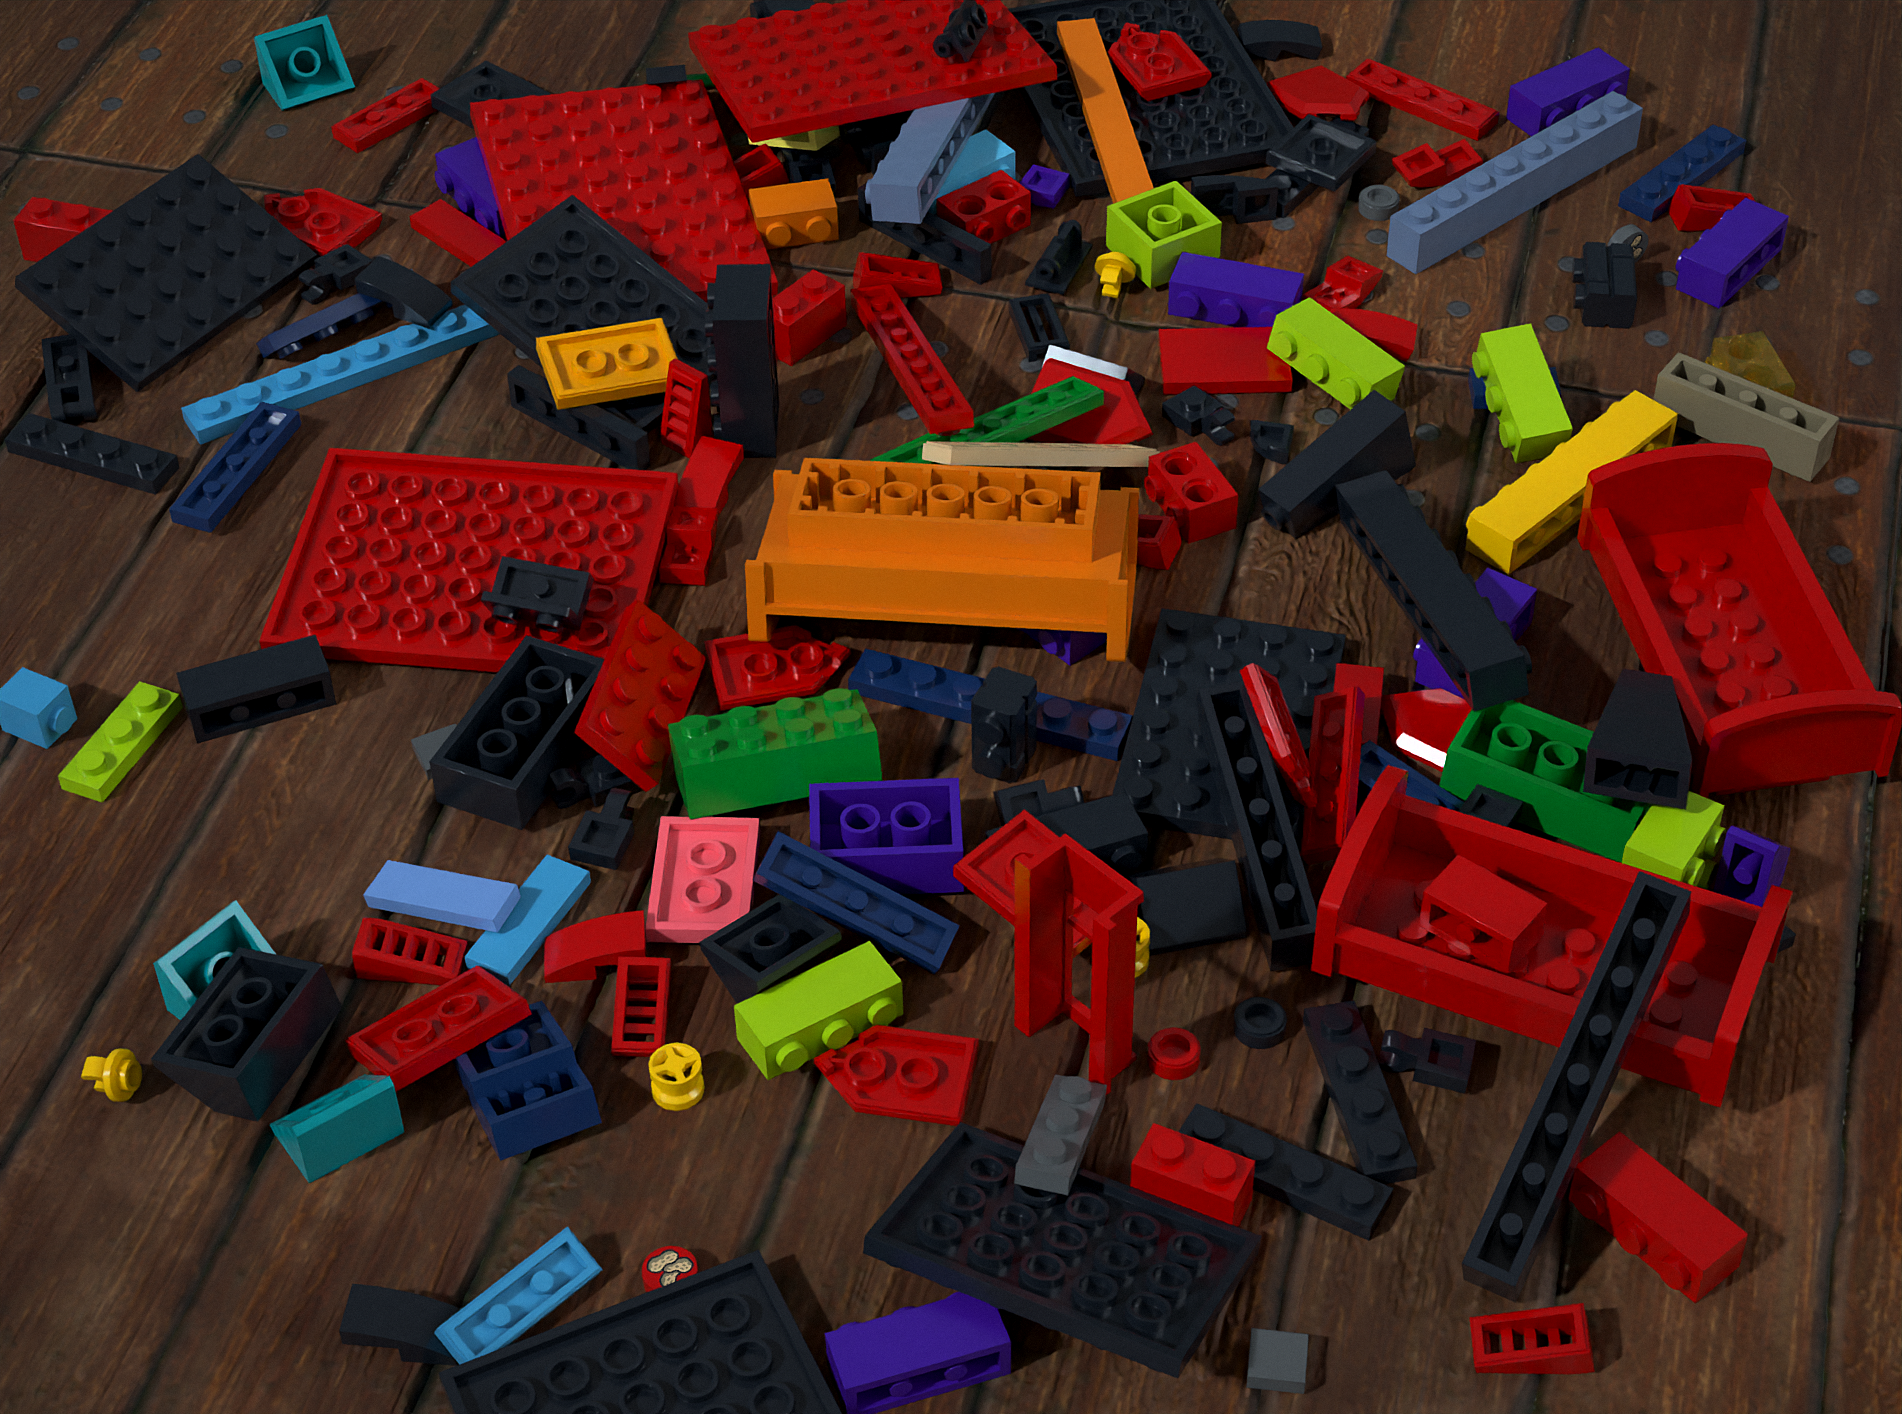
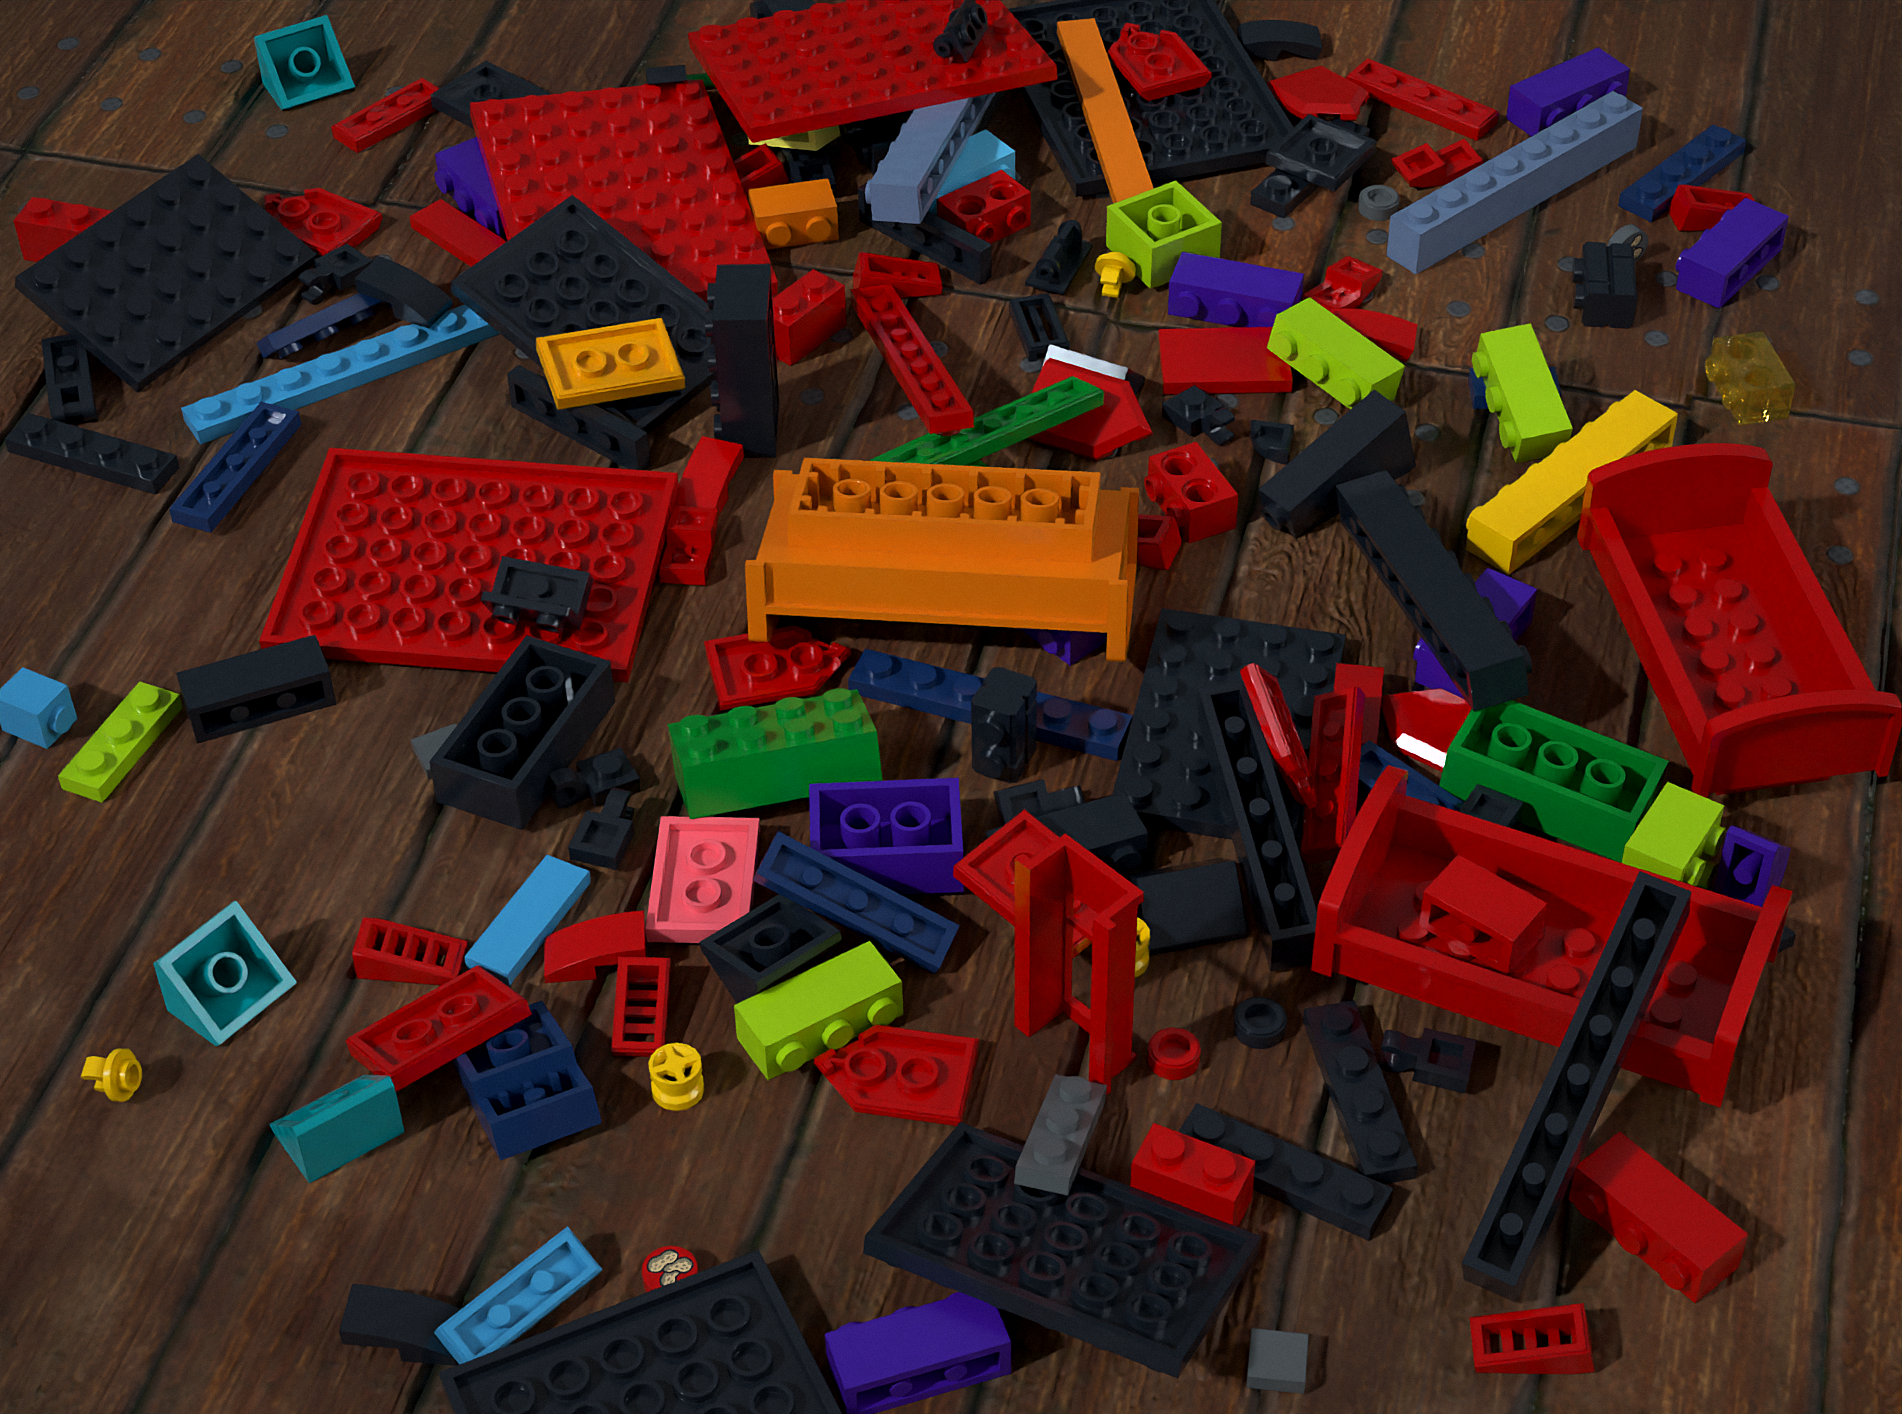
(249, 1031): black slope -> none
(442, 896): medium blue tile -> none
(638, 692): red plate -> none
(685, 411): red slope -> none
(1037, 454): tan tile -> none
(1046, 185): dark purple plate -> none
(1240, 196): black slope -> none
(1640, 744): black slope -> none
(1746, 413): dark tan brick -> none

